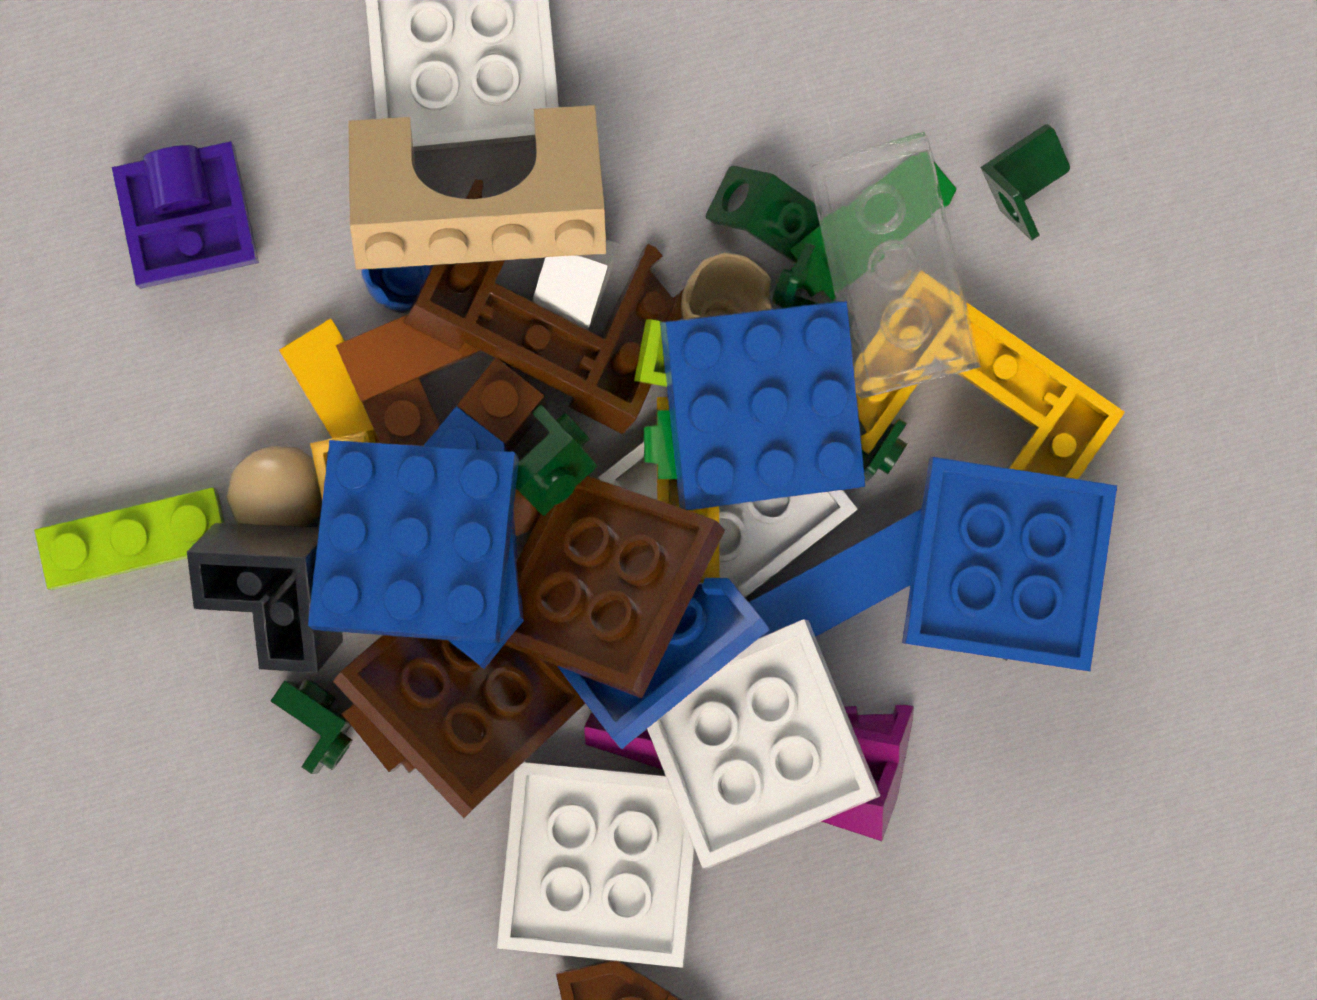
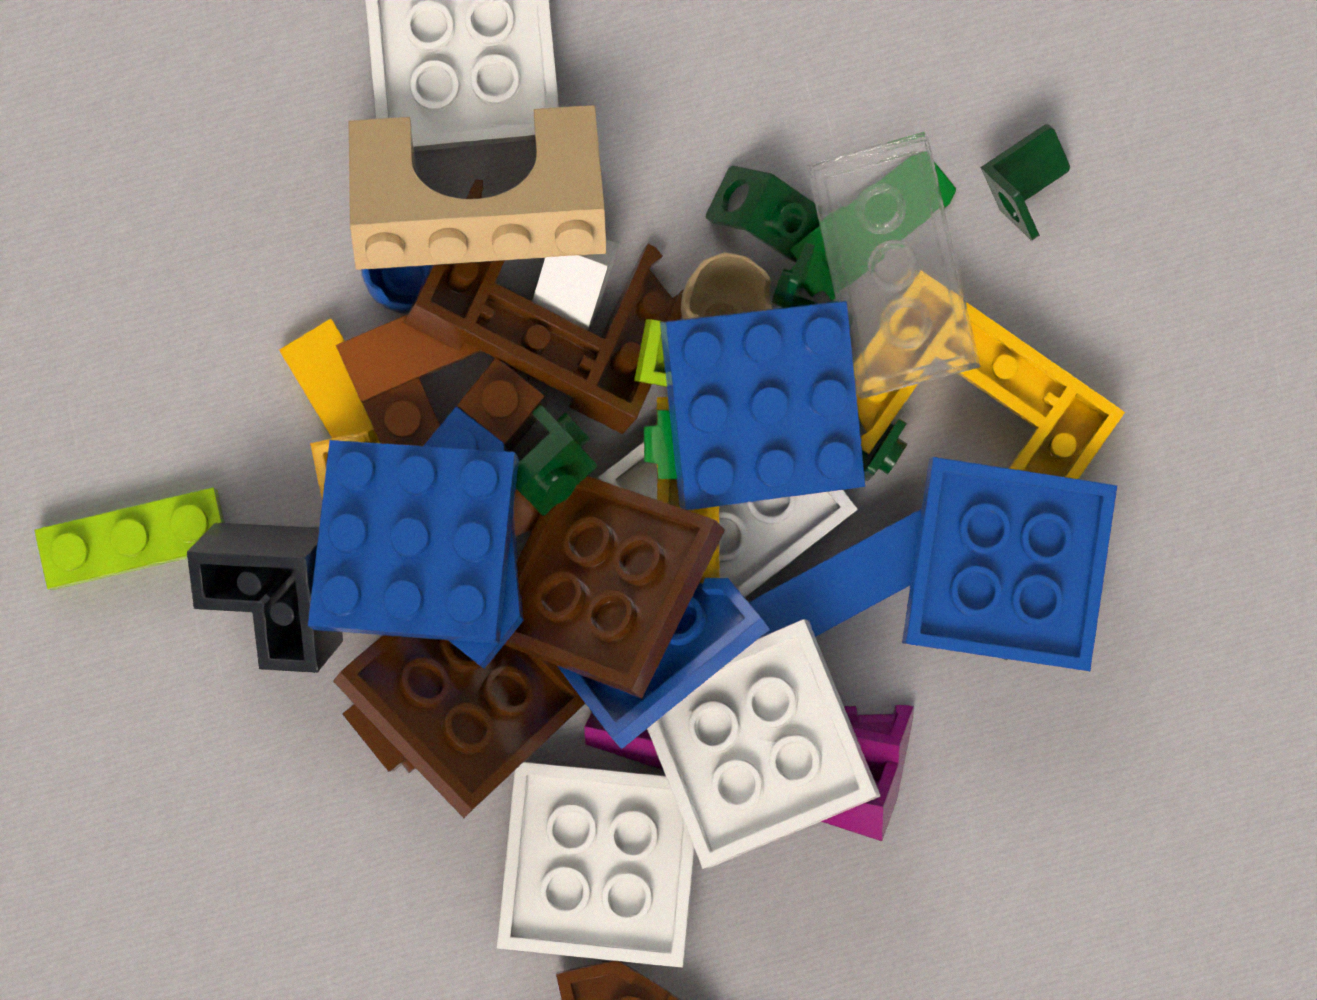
(184, 213): dark purple plate -> none
(275, 488): tan hair -> none
(313, 708): dark green bracket -> none

